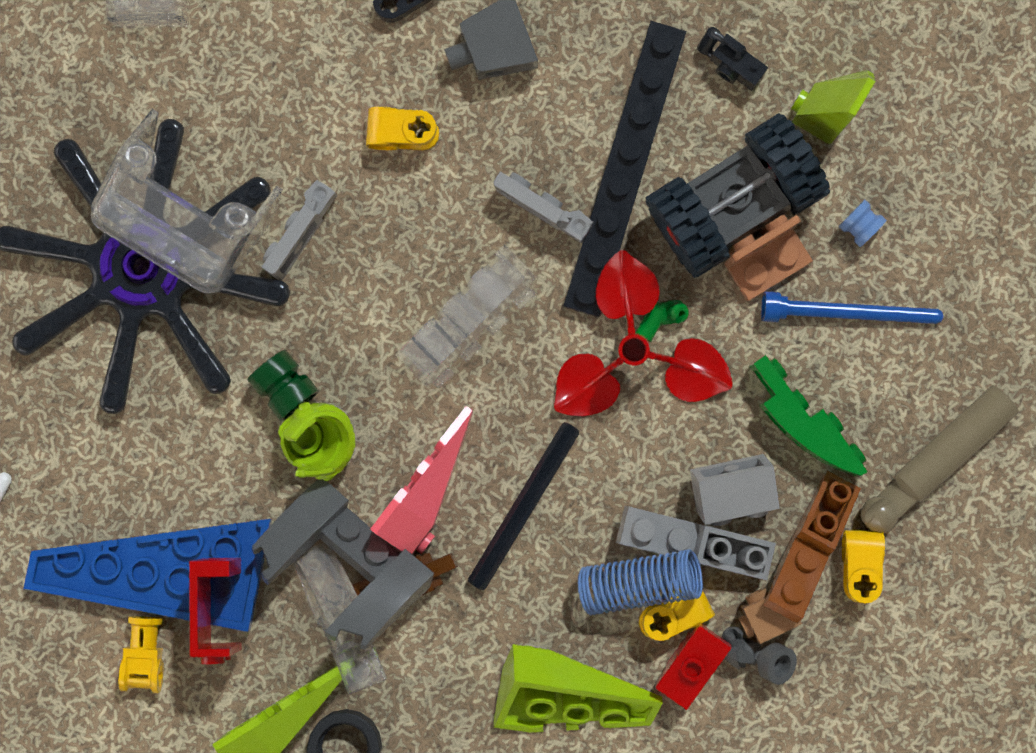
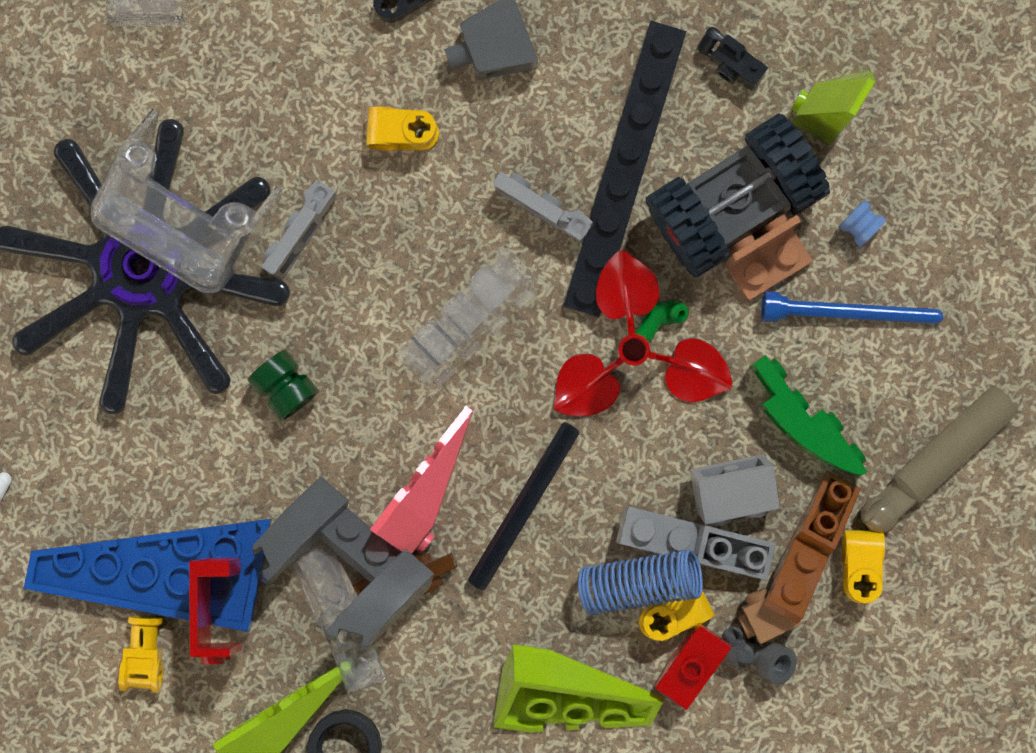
(317, 440): lime helmet -> none

